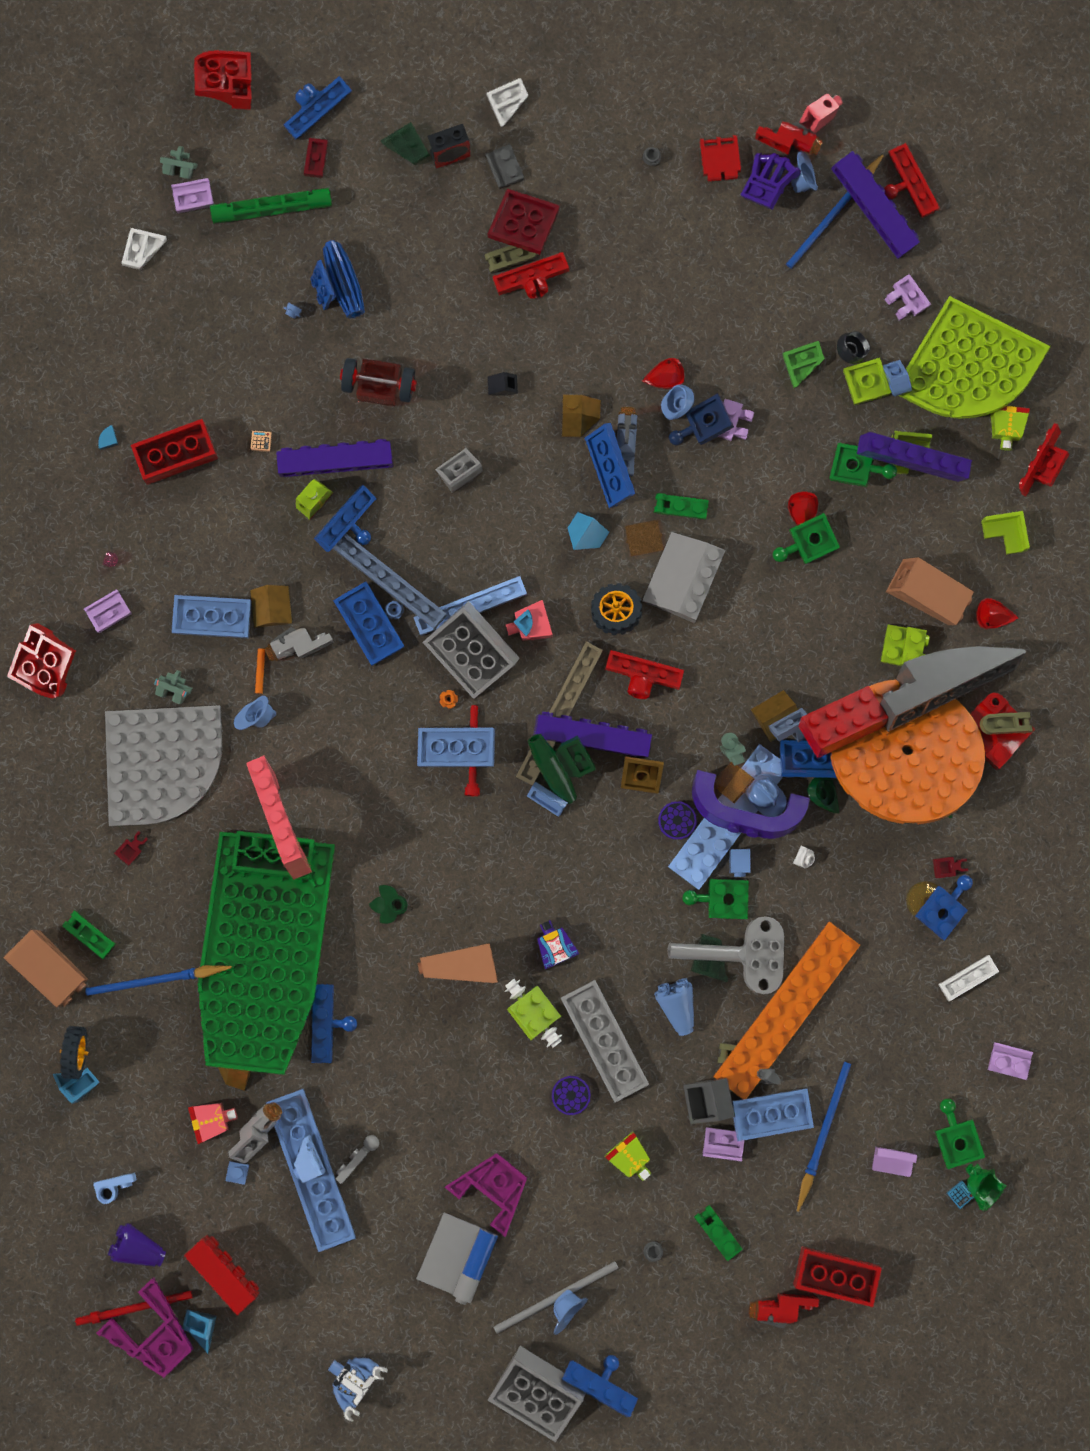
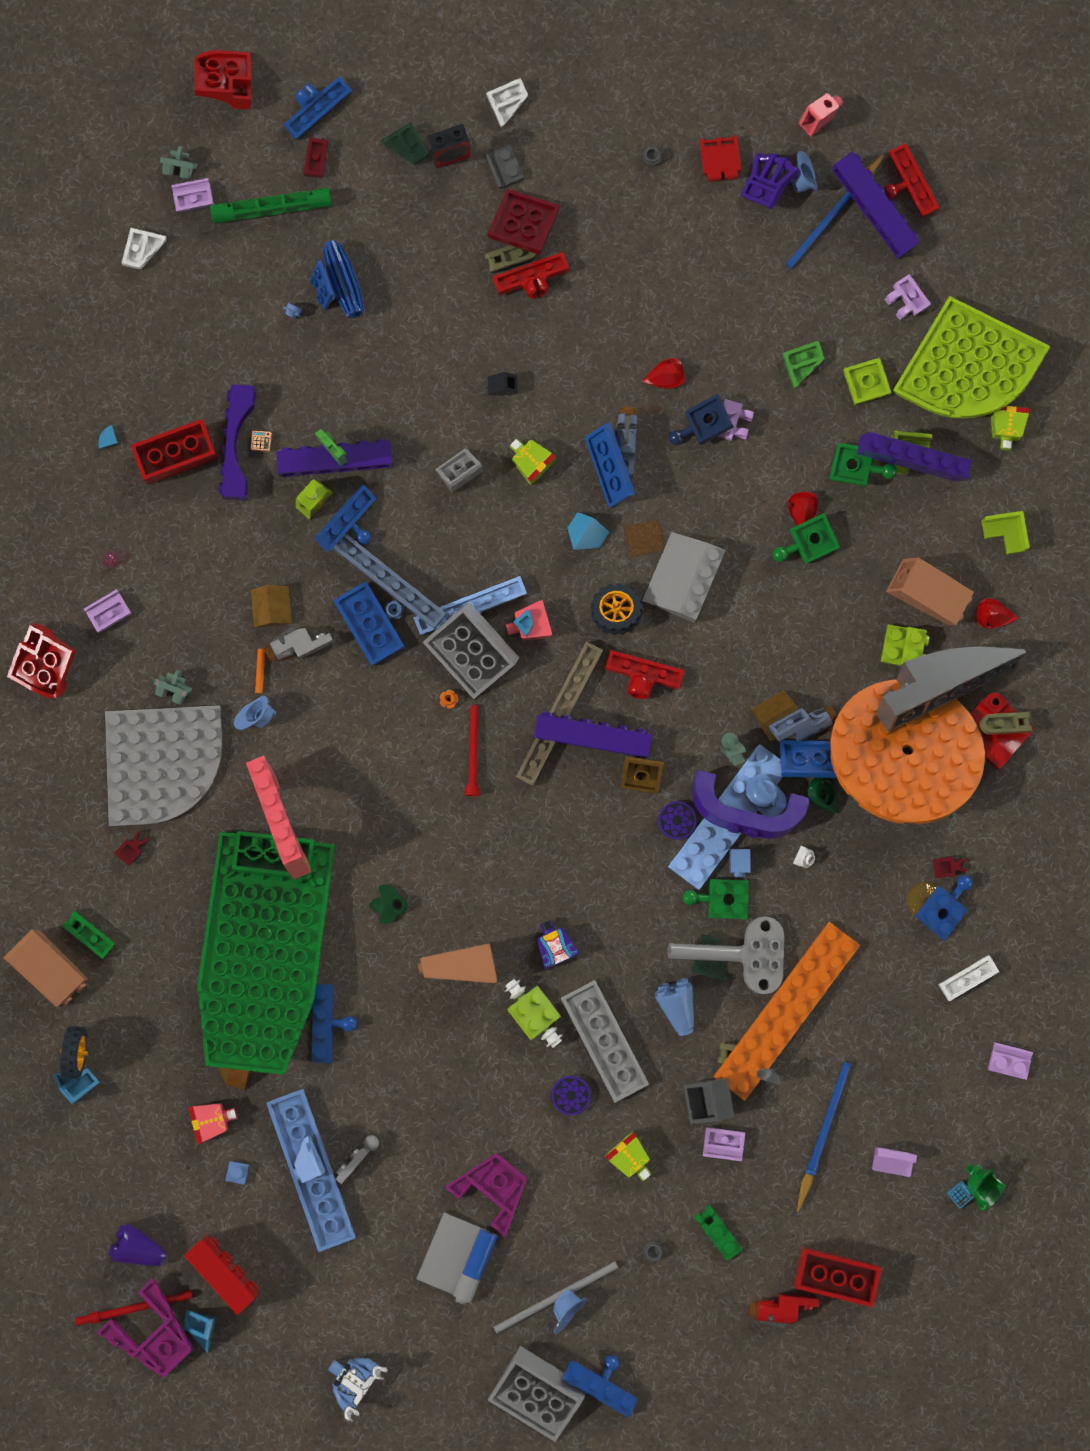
(111, 1183): light blue plate -> none
(201, 972): blue piece -> none
(211, 616): medium blue plate -> none
(241, 405): none -> dark purple arch
(255, 1132): light grey plate -> none
(336, 451): none -> bright green wing
(378, 381): brick -> none
(456, 747): medium blue plate -> none
(531, 459): none -> lime torso
(547, 799): medium blue tile -> none
(559, 765): dark green plate -> none
(579, 414): pearl gold slope -> none
(677, 402): medium blue hat -> none
(681, 506): green plate -> none
(733, 782): clear orange piece -> none
(772, 1114): medium blue plate -> none
(789, 136): red plate -> none
(843, 721): red brick -> none
(852, 347): black hat -> none
(897, 378): medium blue plate -> none
(947, 1136): green plate -> none
(1046, 463): red bracket -> none

